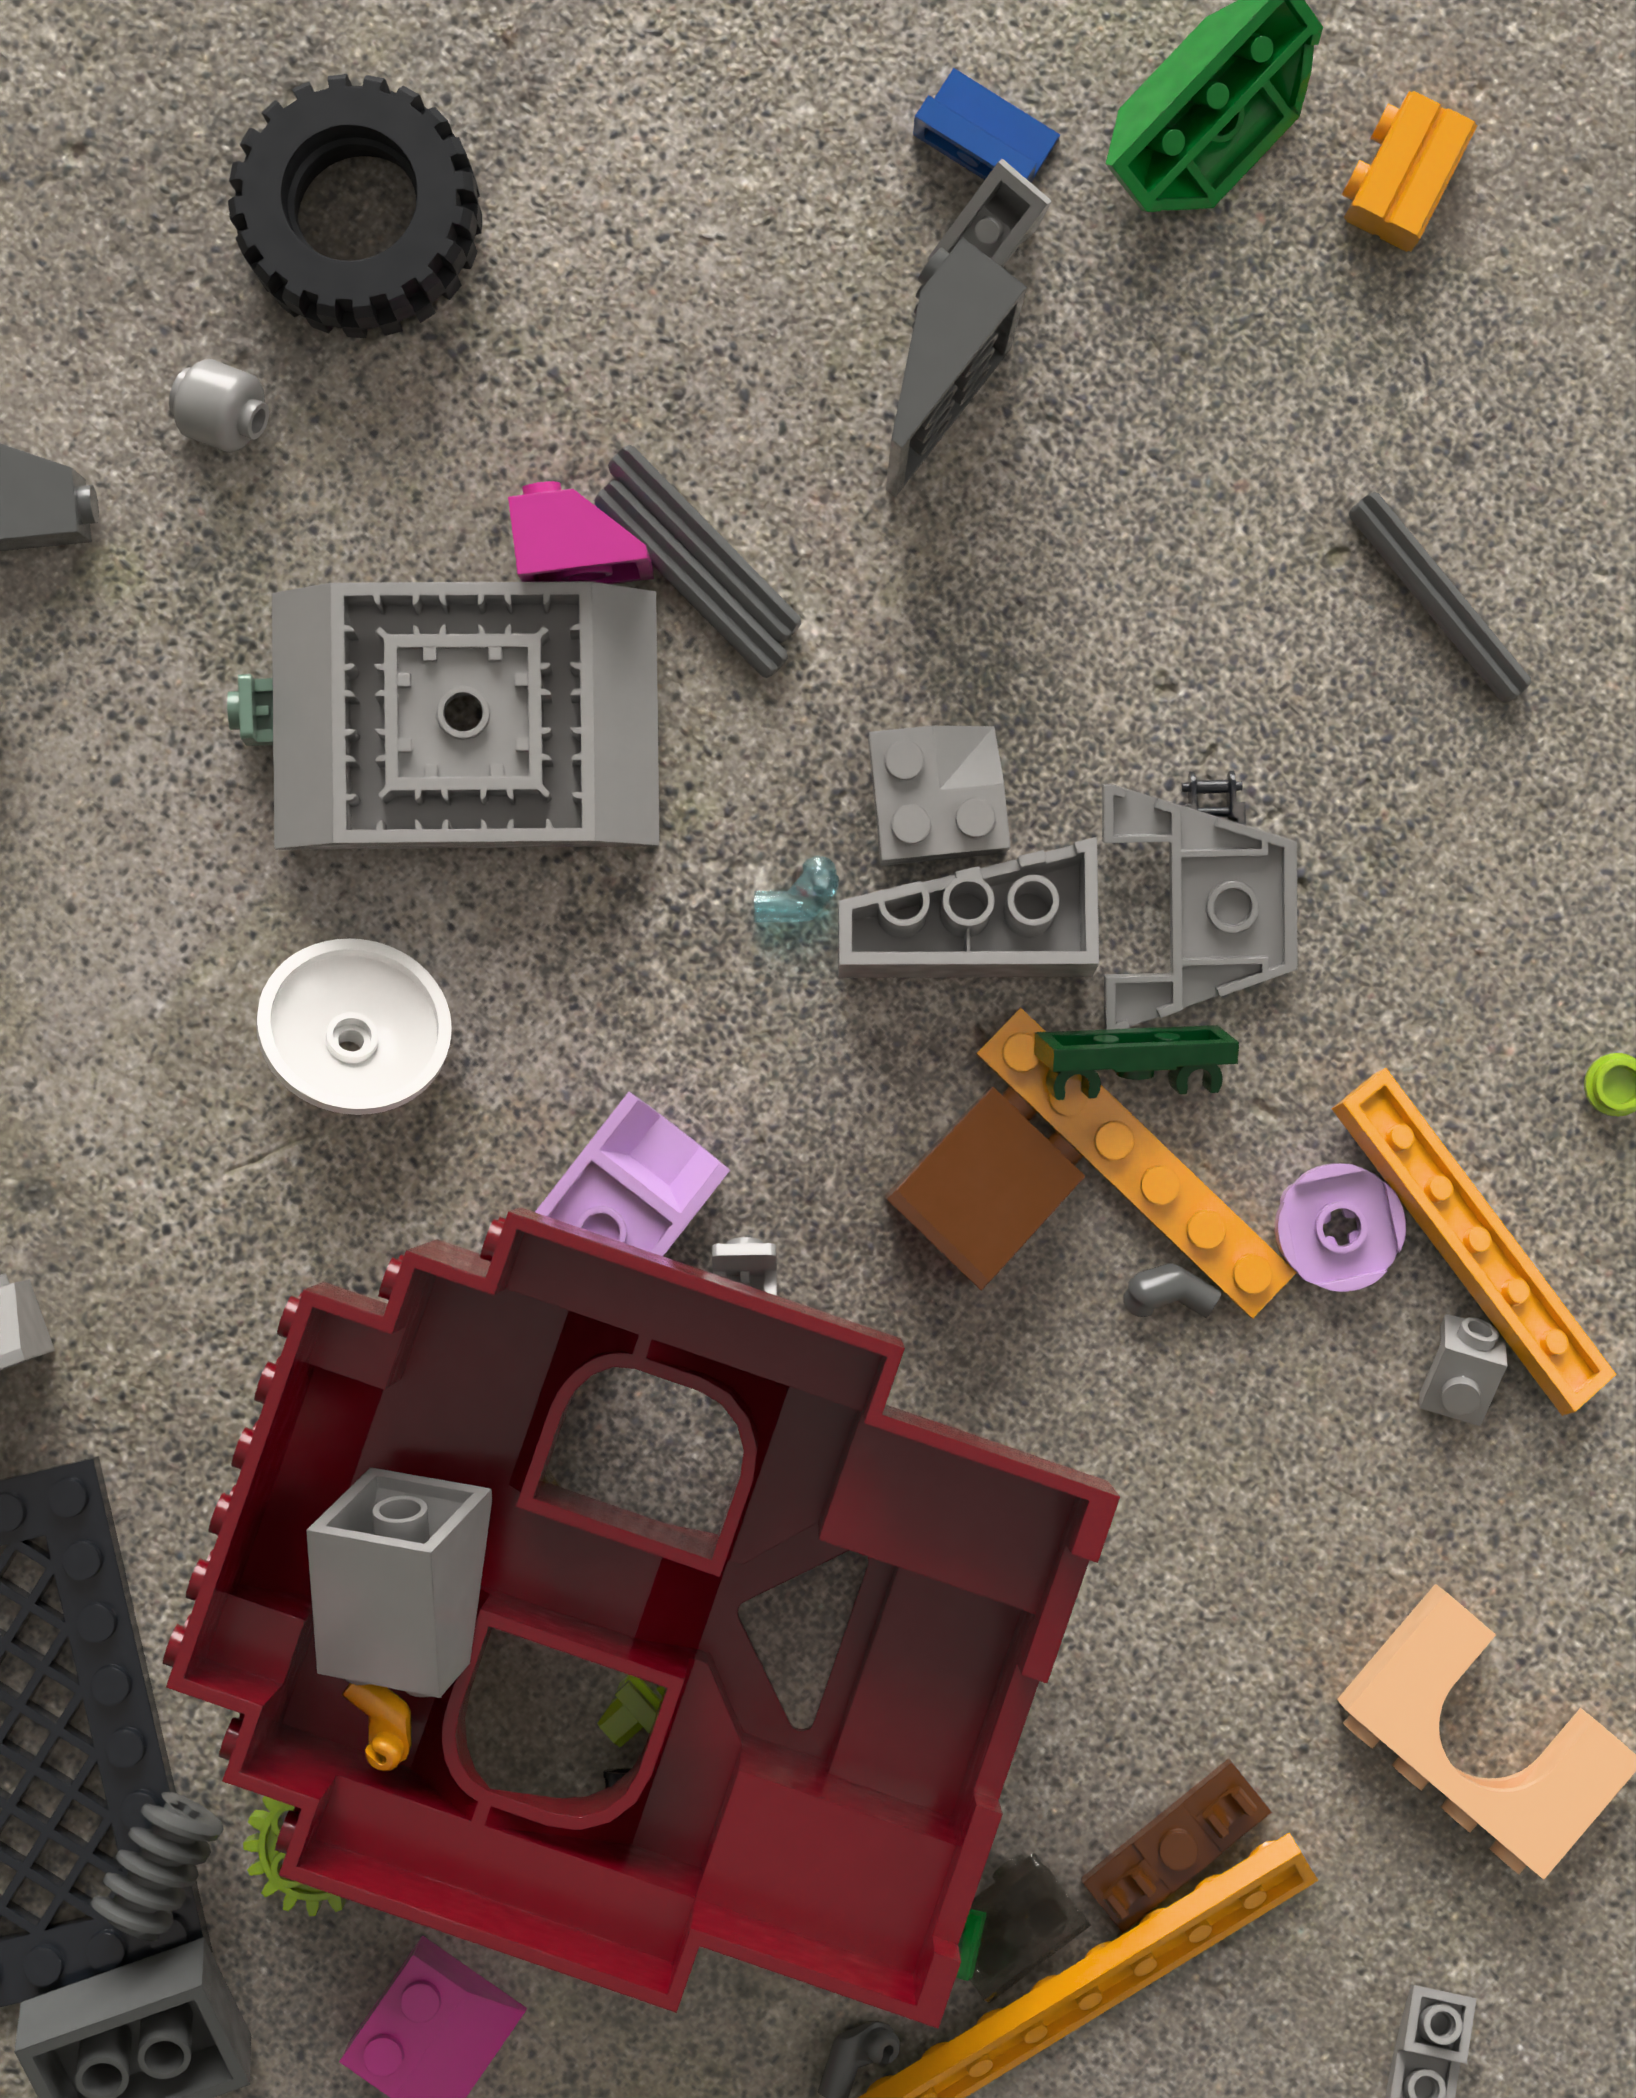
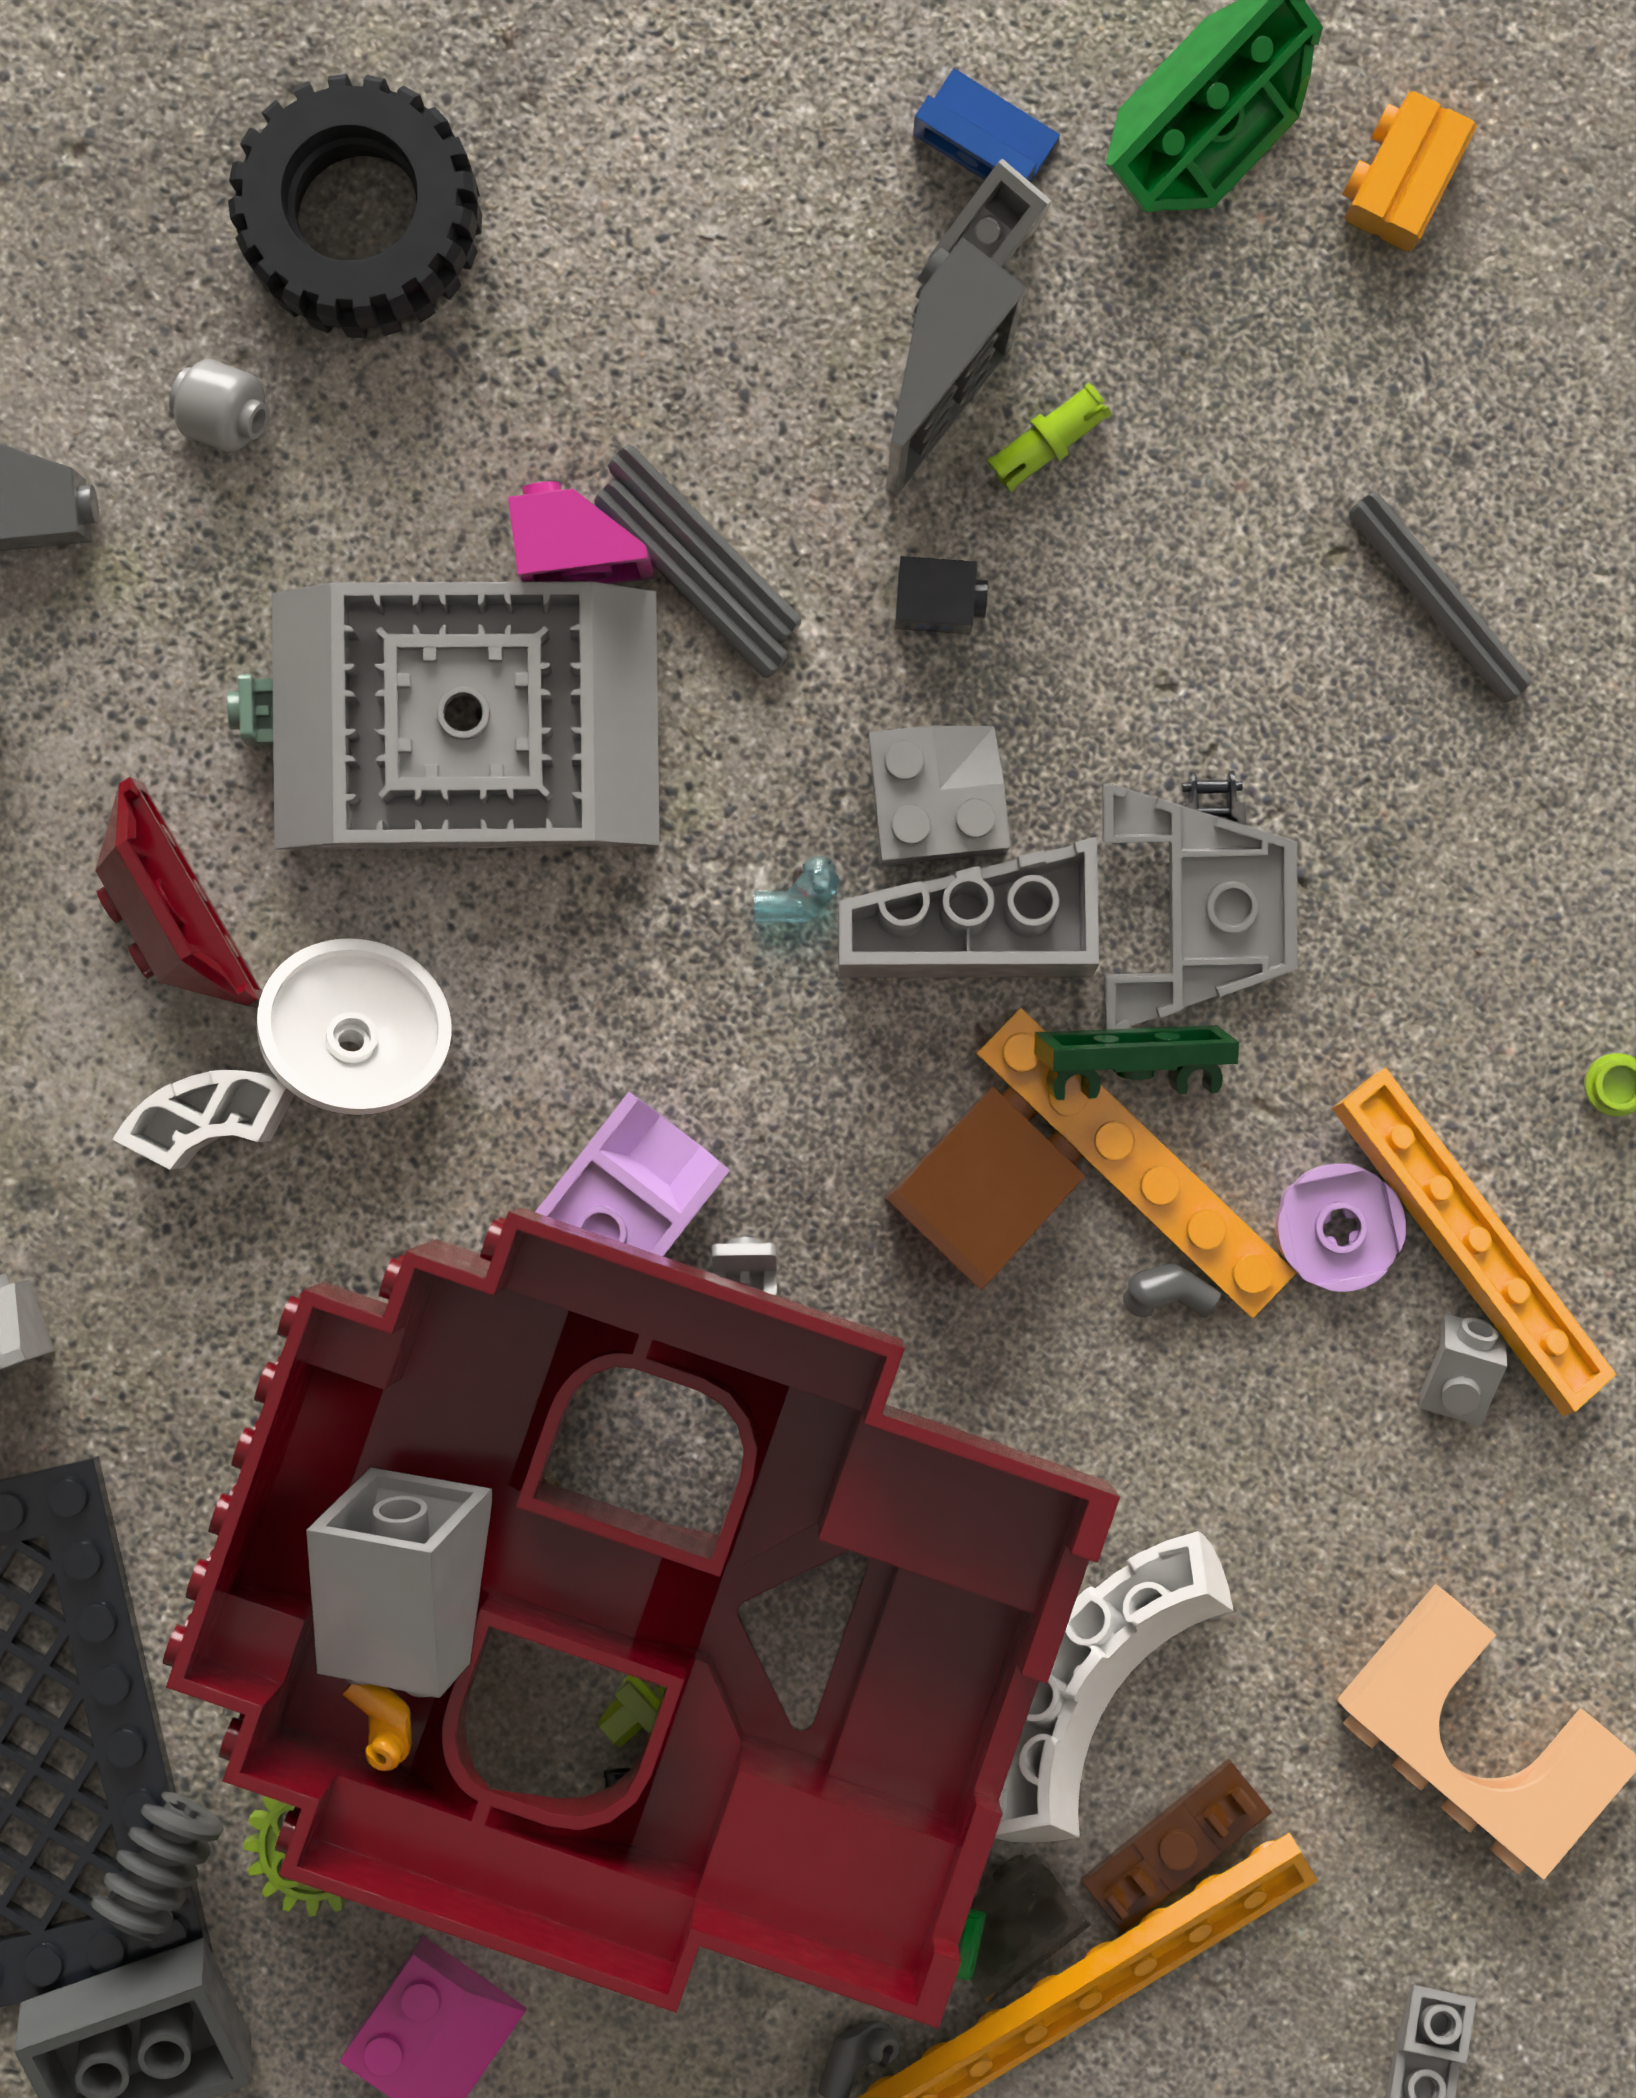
(166, 905): none -> dark red wedge
(201, 1109): none -> white brick
(939, 595): none -> black brick
(1049, 437): none -> lime pin
(1103, 1643): none -> white brick

